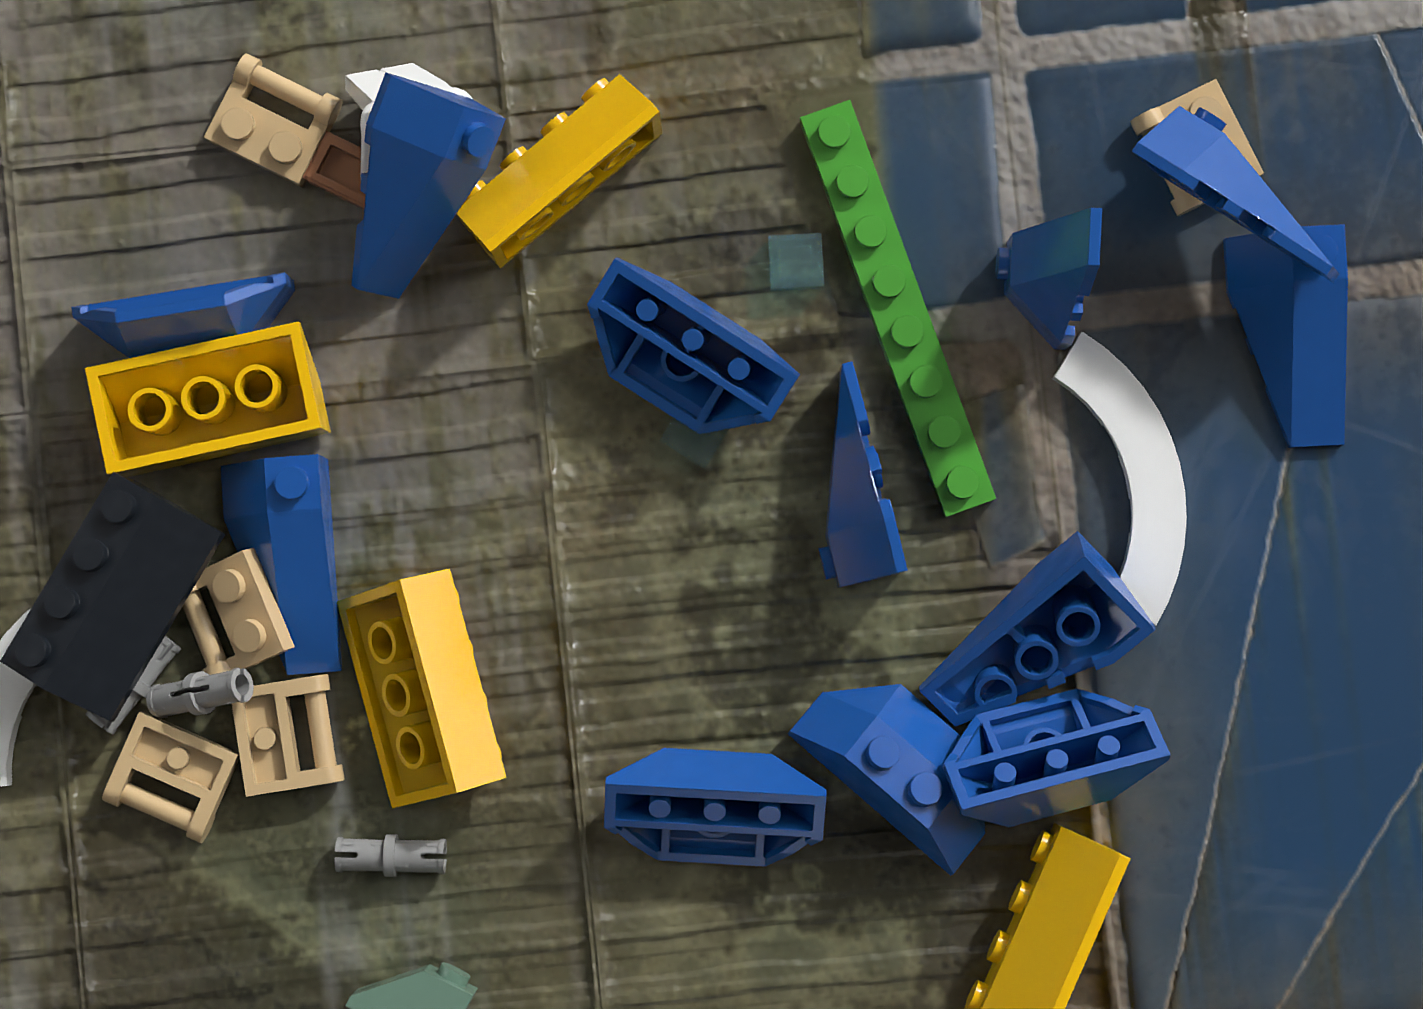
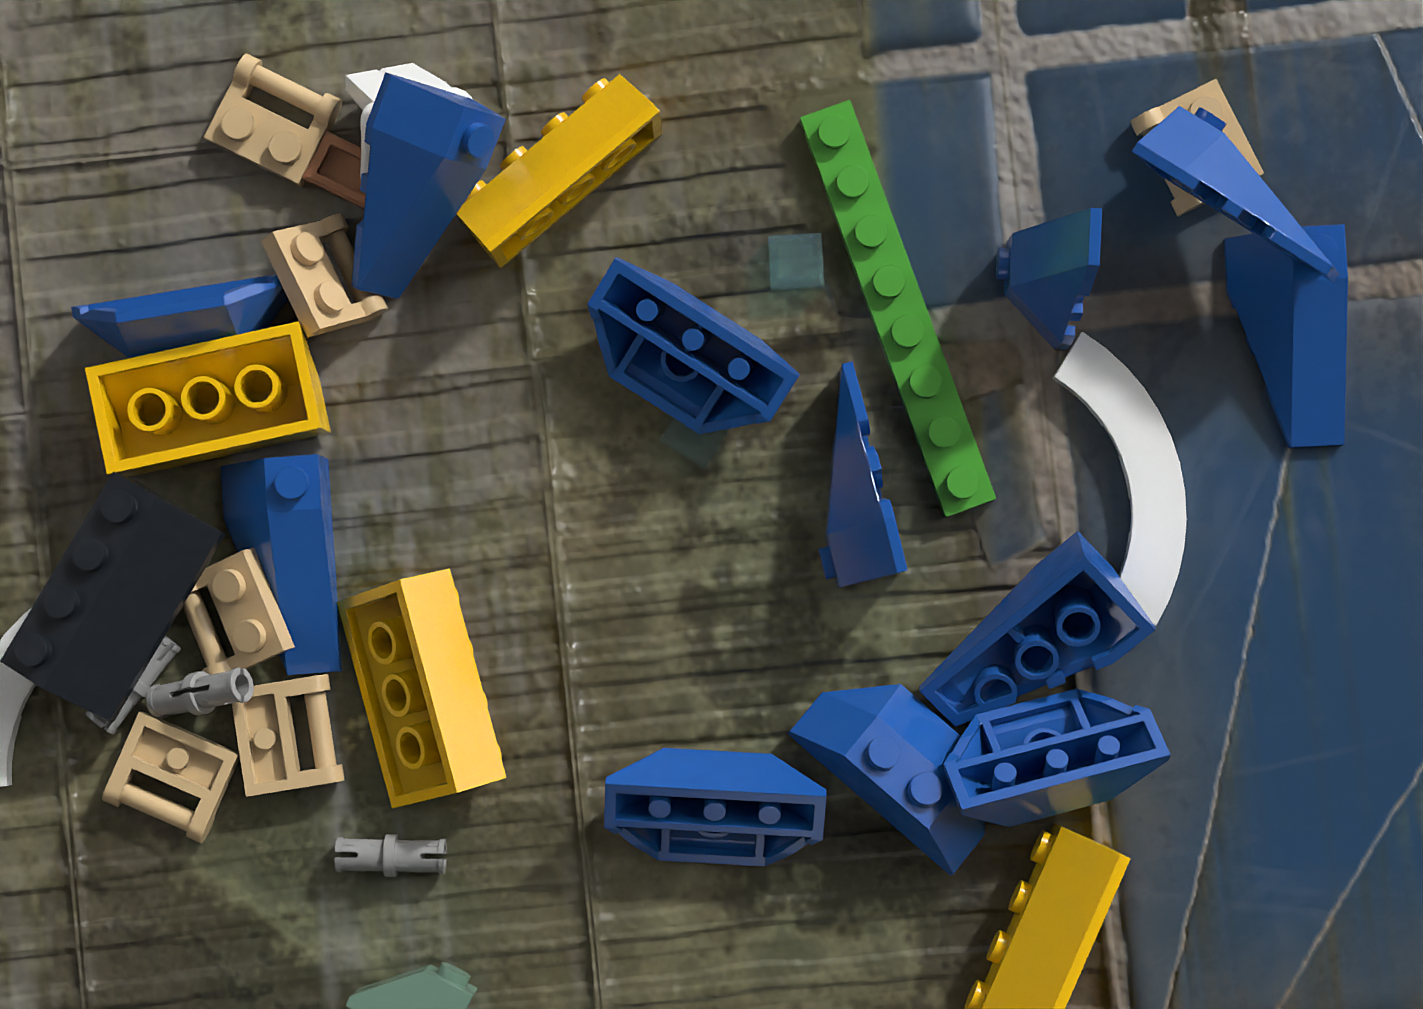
(311, 278): none -> tan plate

